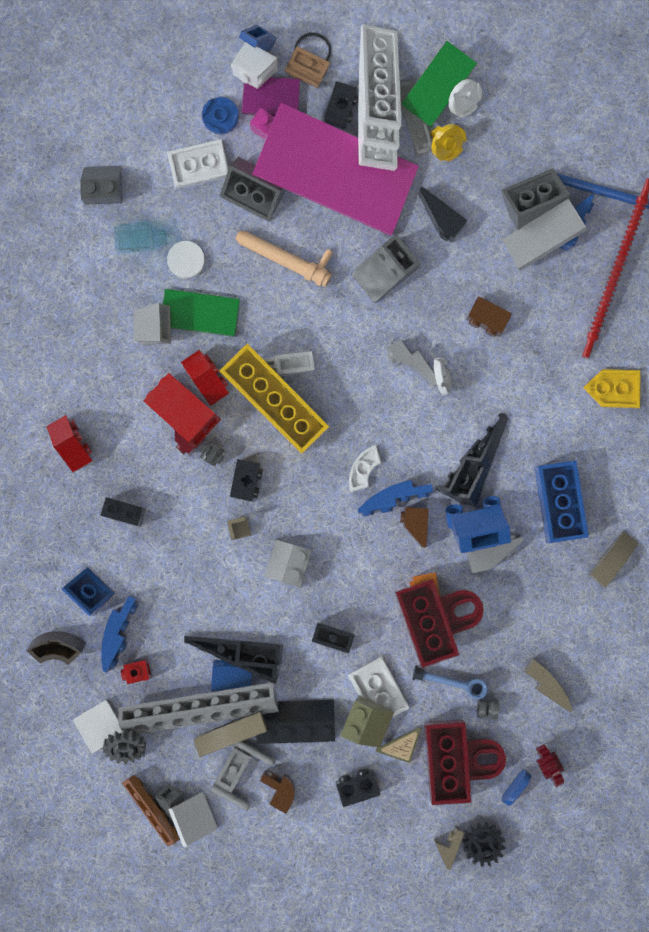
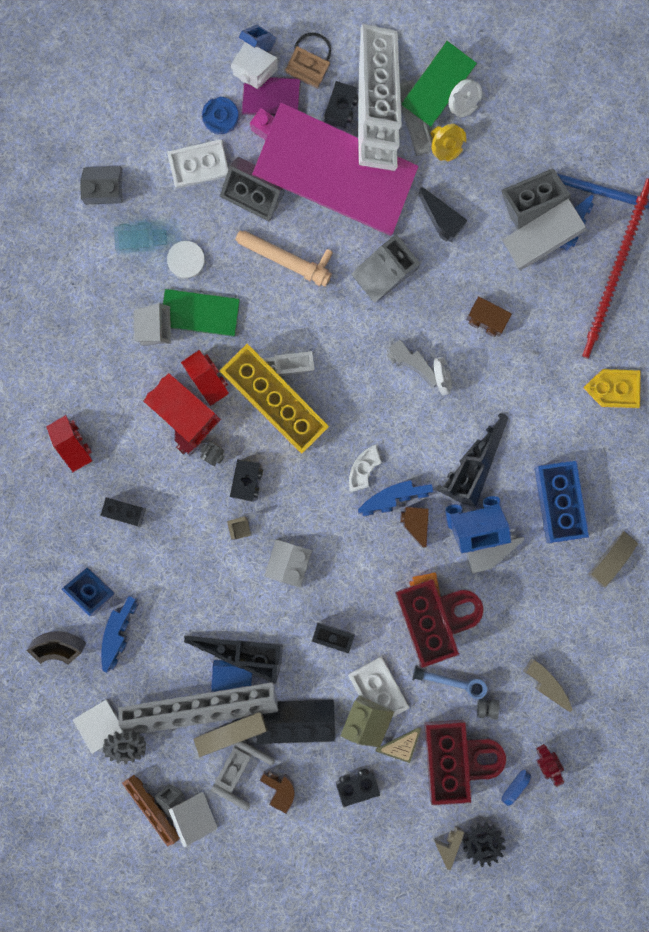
(143, 669): red brick -> none

